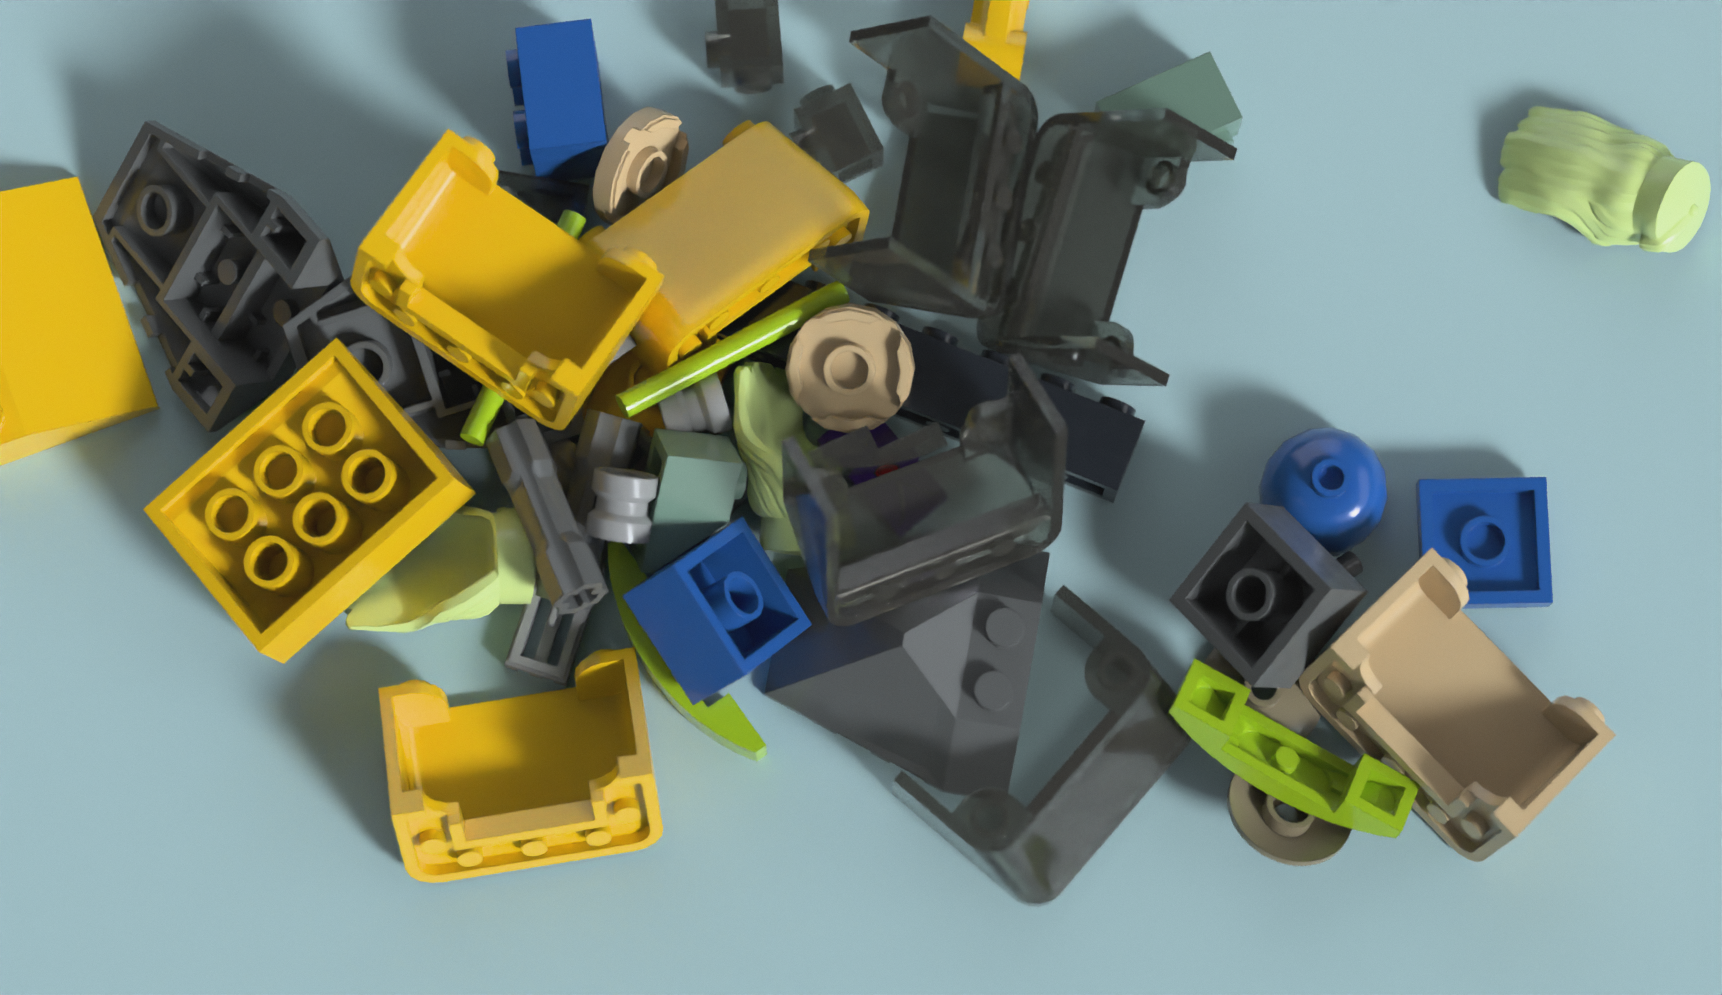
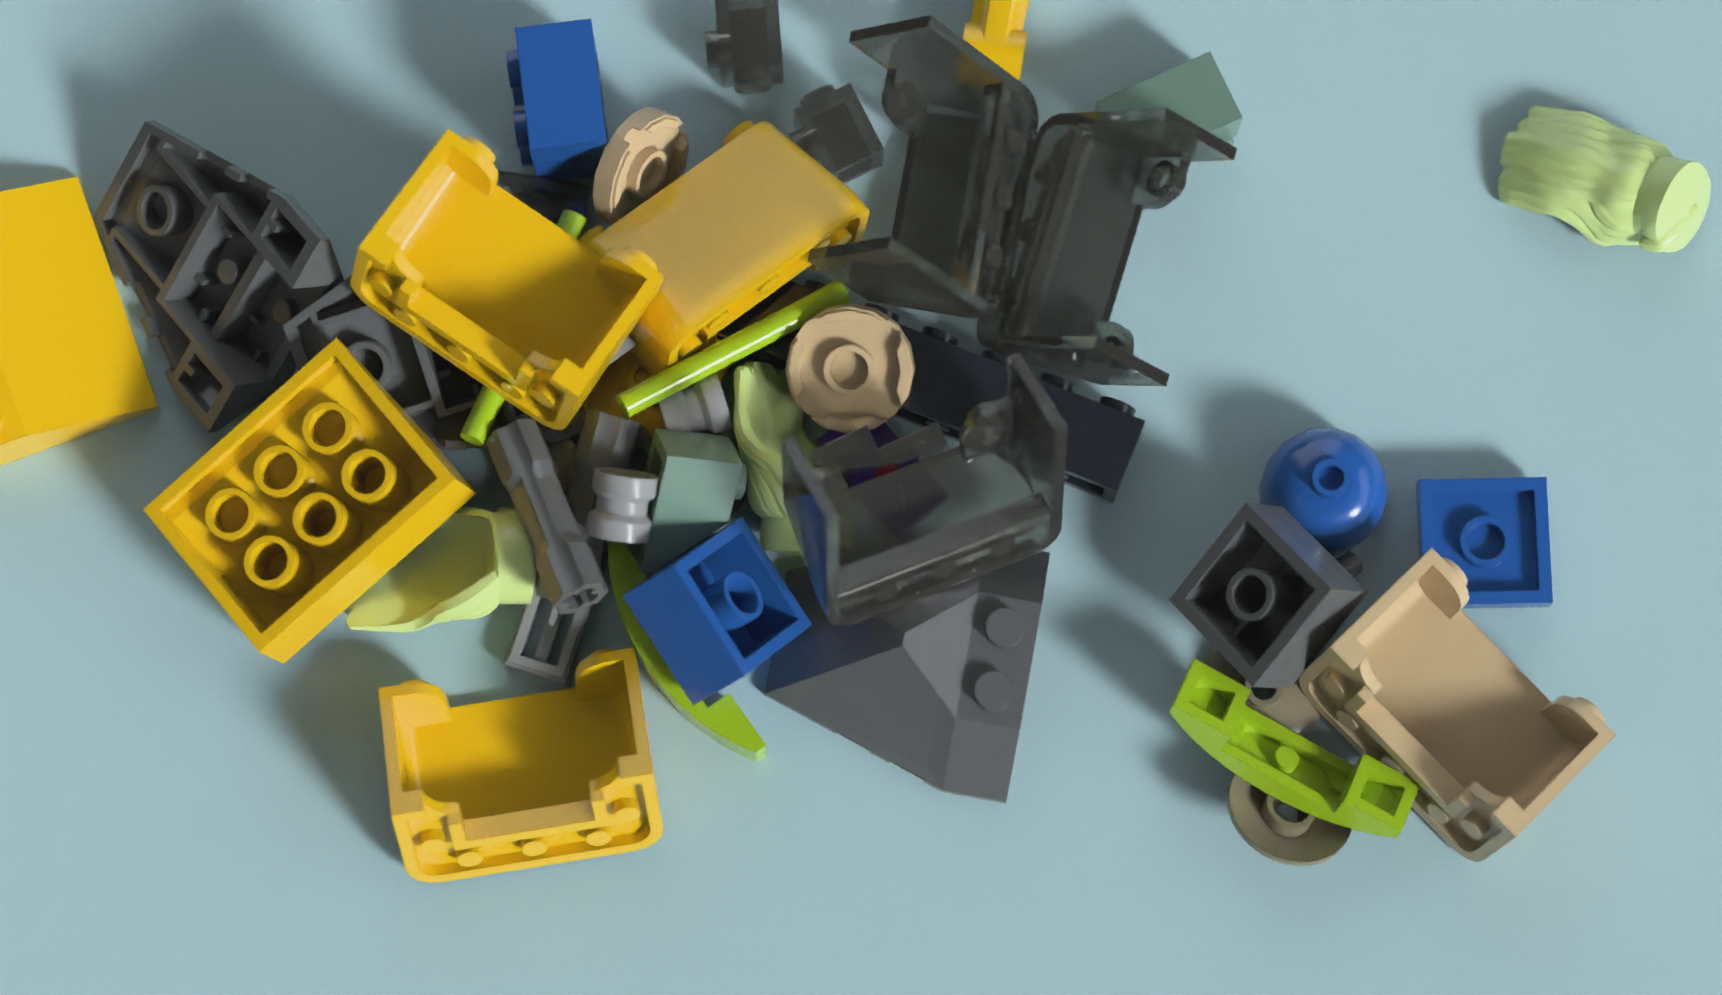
(1046, 845): clear smoke windscreen -> none

